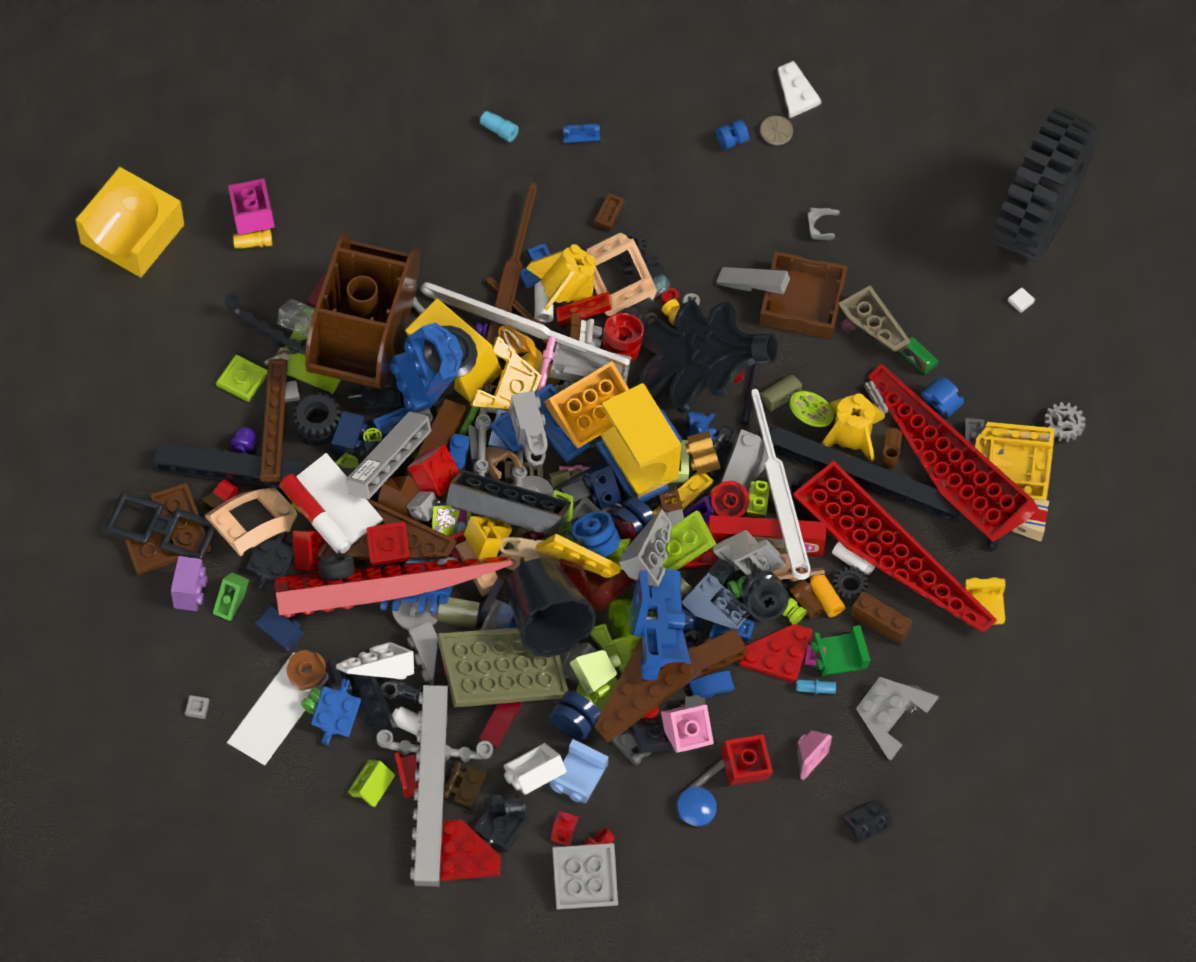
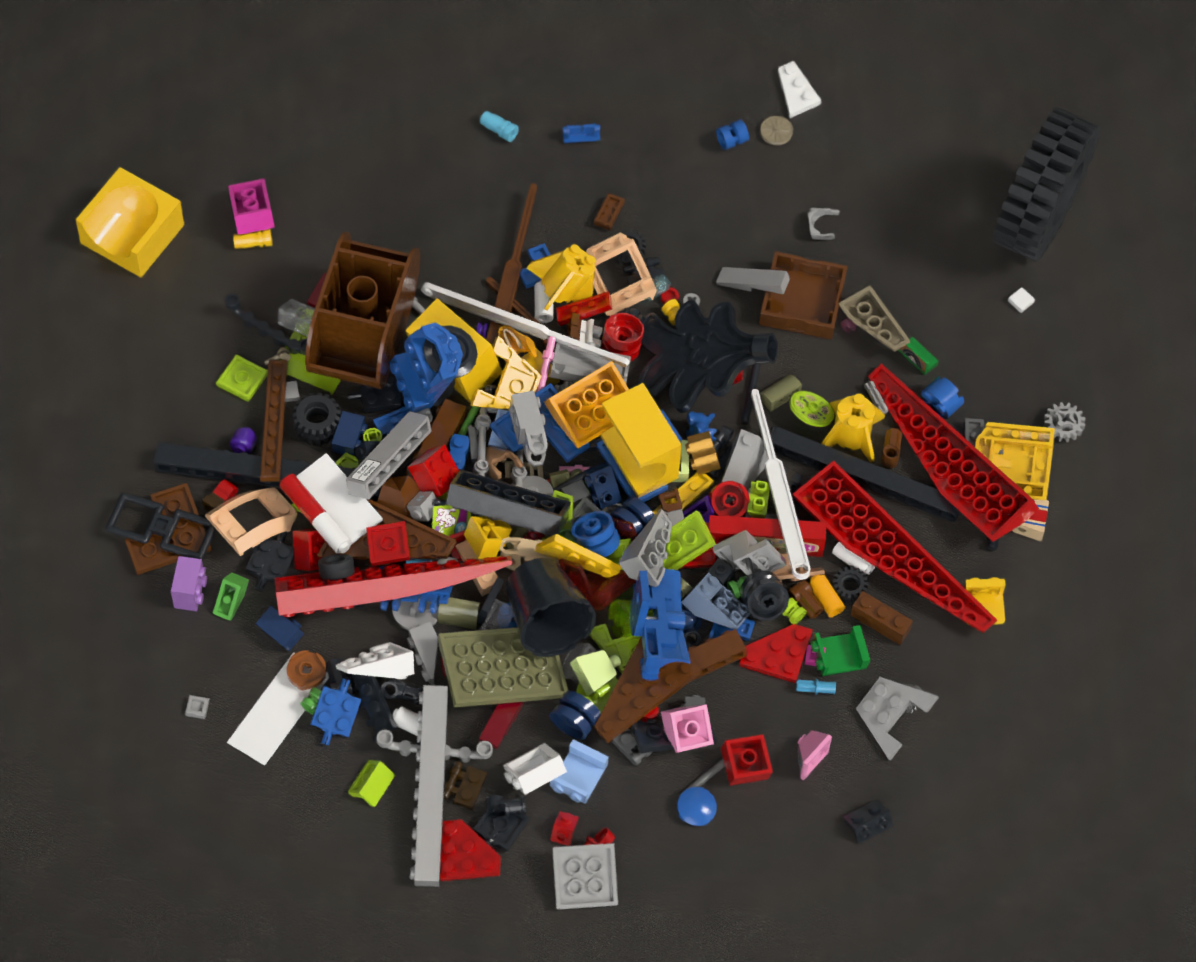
(406, 770): red panel -> none
(712, 684): blue slope -> none

